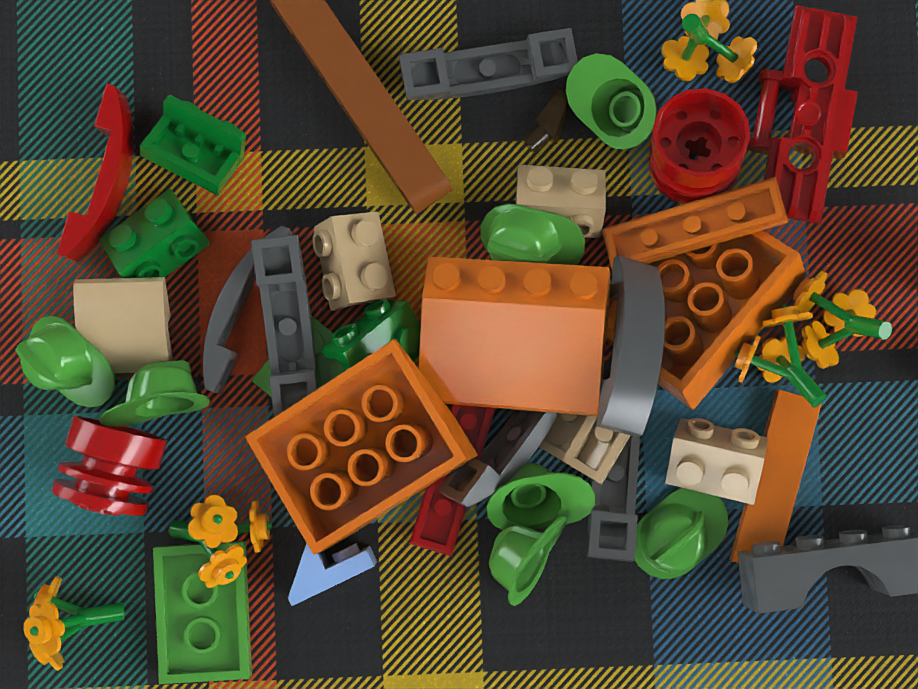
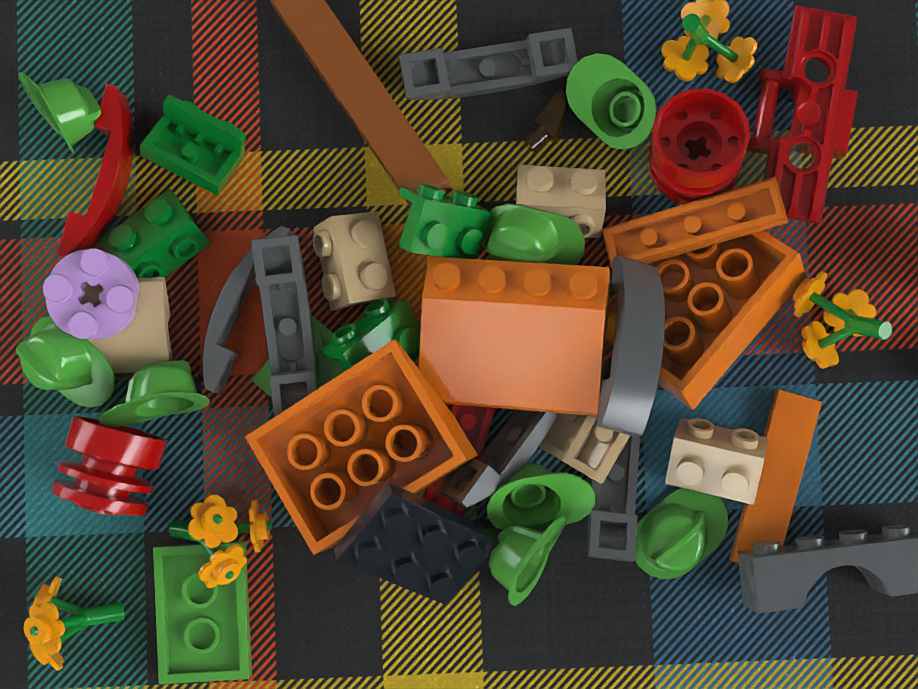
(64, 106): none -> bright green piece
(66, 288): none -> lavender plate
(318, 575): light blue slope -> none
(416, 544): none -> black plate
(443, 223): none -> green bracket
(781, 356): plant -> none

